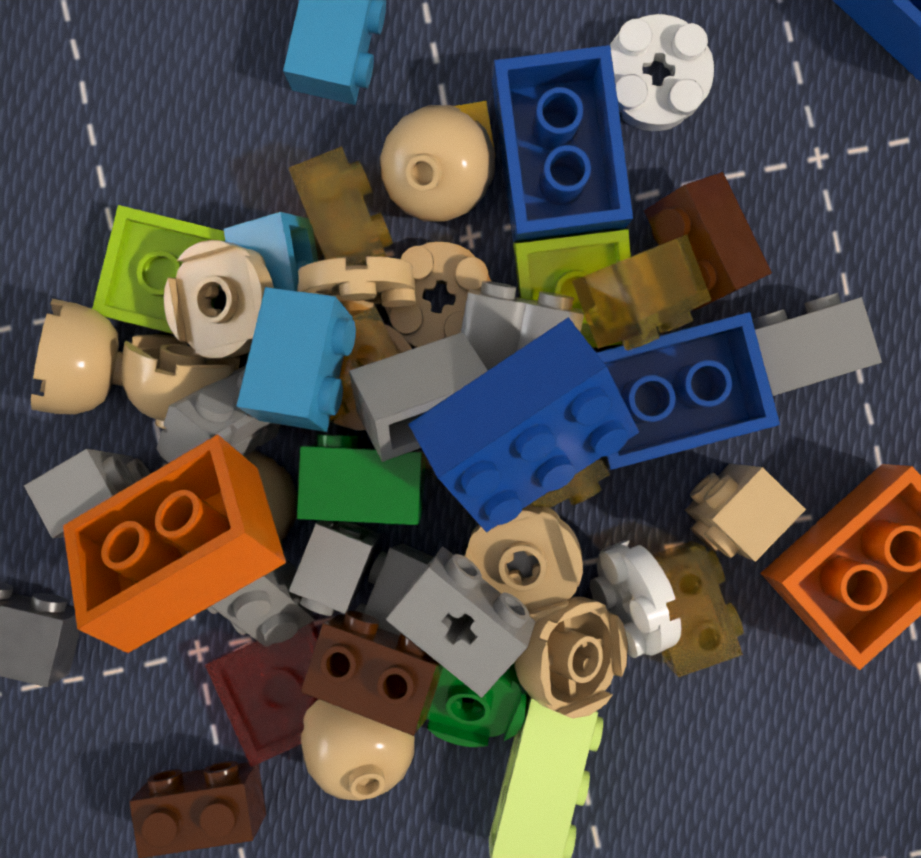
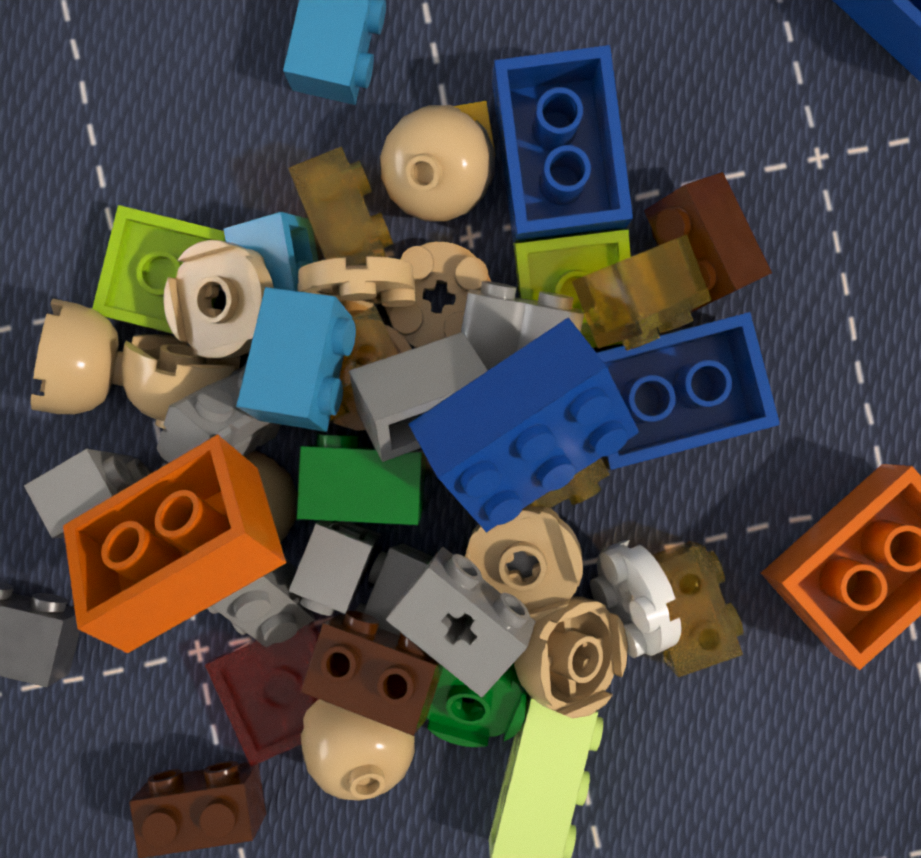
(681, 50): white plate -> none
(741, 511): tan brick -> none
(817, 345): light grey brick -> none

